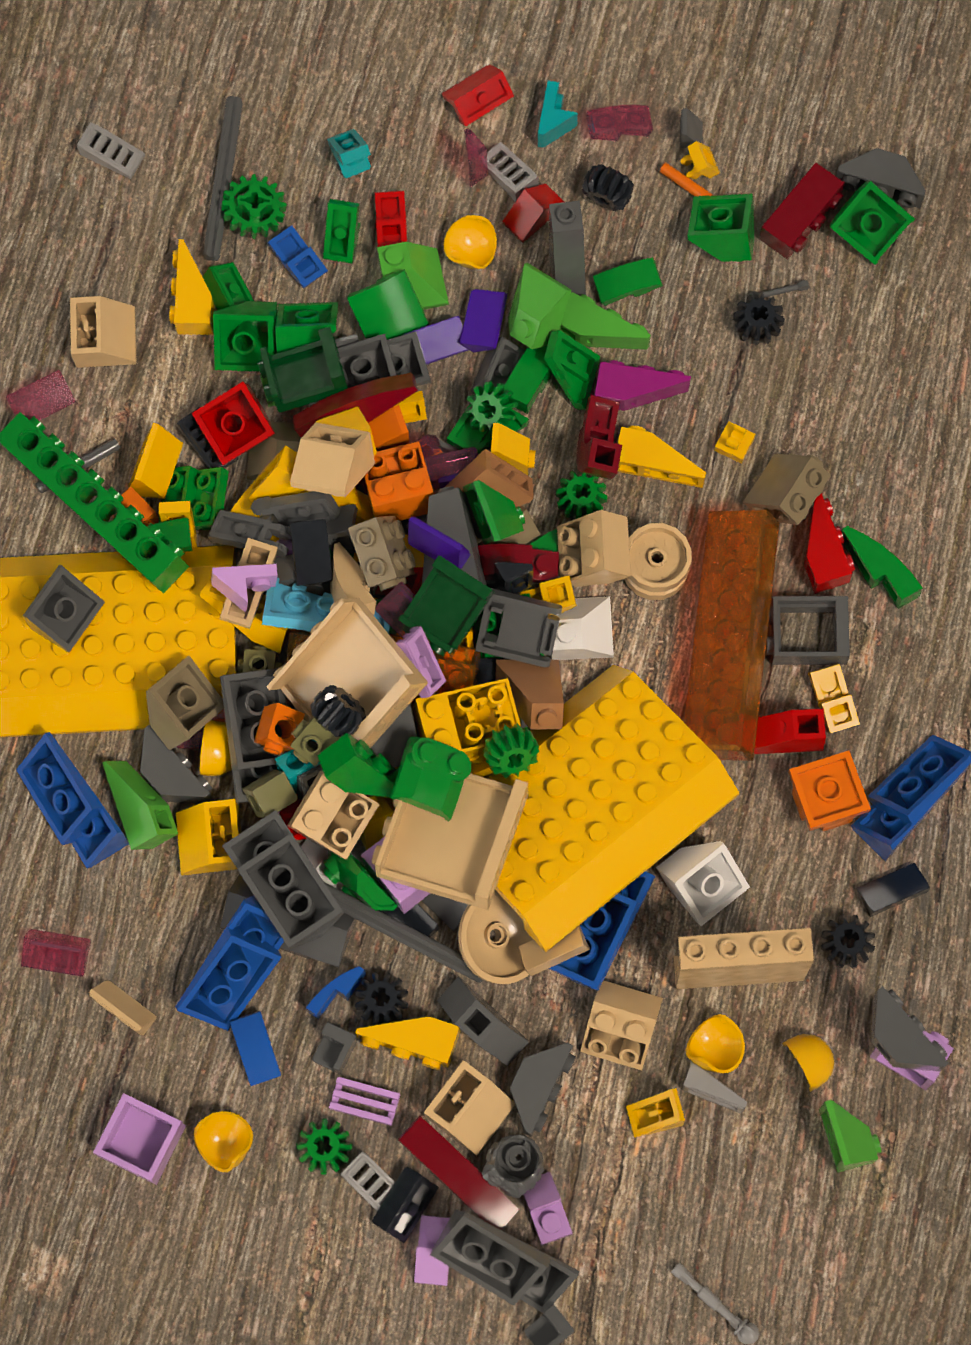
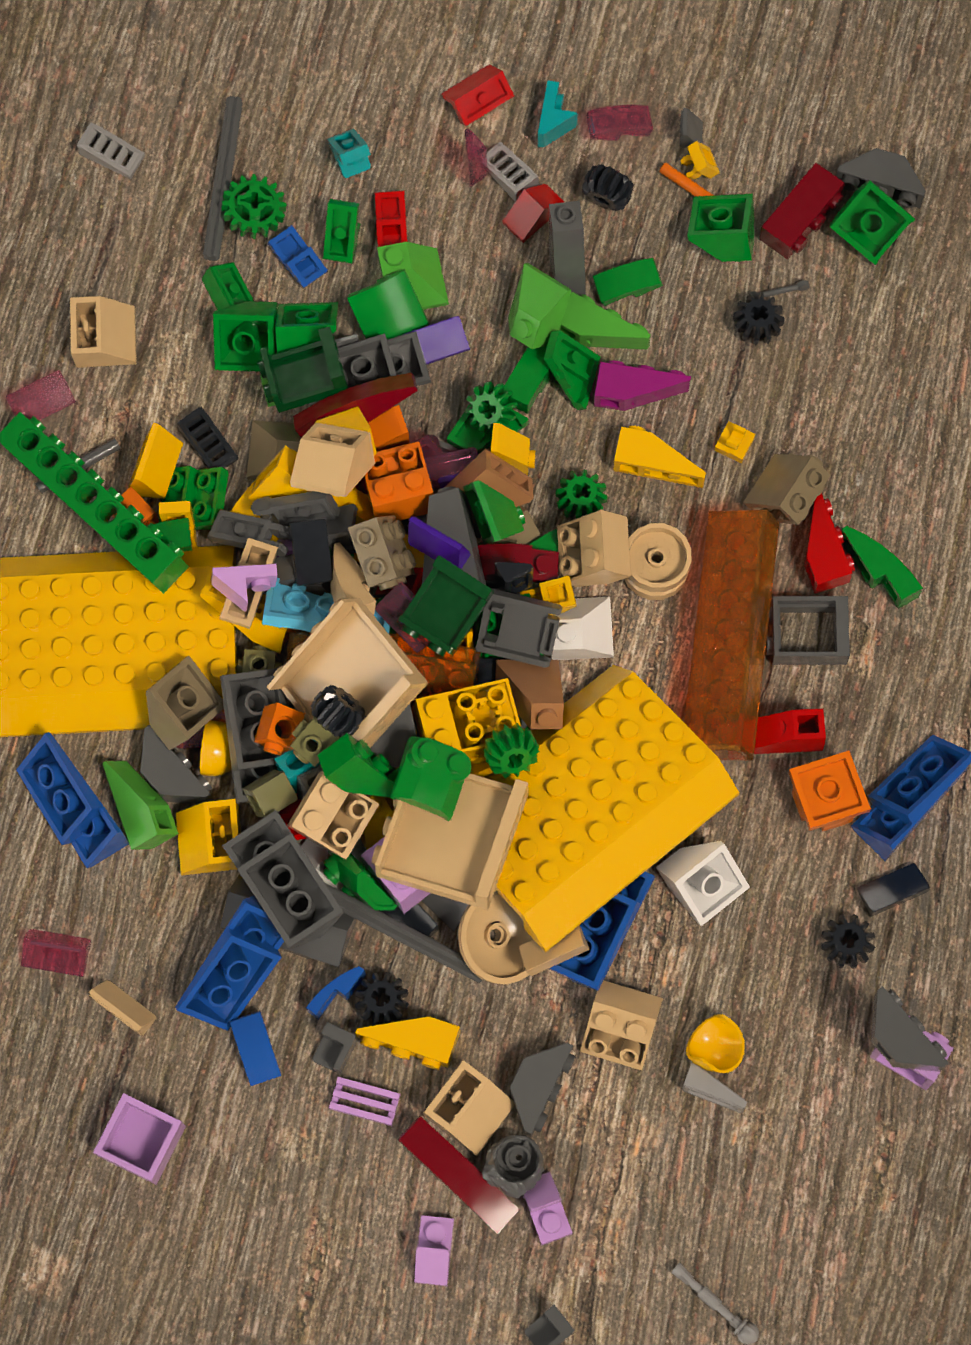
(63, 609): dark grey slope -> none
(193, 299): yellow slope -> none
(223, 1140): yellow helmet -> none
(234, 422): red slope -> none
(313, 1150): green gear -> none
(355, 1166): light grey slope -> none
(405, 1204): black slope -> none
(413, 408): yellow tile -> none
(421, 655): lavender tile -> none
(471, 242): yellow helmet -> none
(482, 1022): dark grey slope -> none
(483, 320): dark purple slope -> none
(499, 363): dark grey slope -> none
(502, 1262): dark grey slope -> none
(596, 446): dark red arch -> none
(656, 1113): yellow slope -> none
(743, 958): tan panel -> none
(813, 1057): yellow helmet -> none
(834, 698): yellow slope -> none
(848, 1138): bright green slope -> none

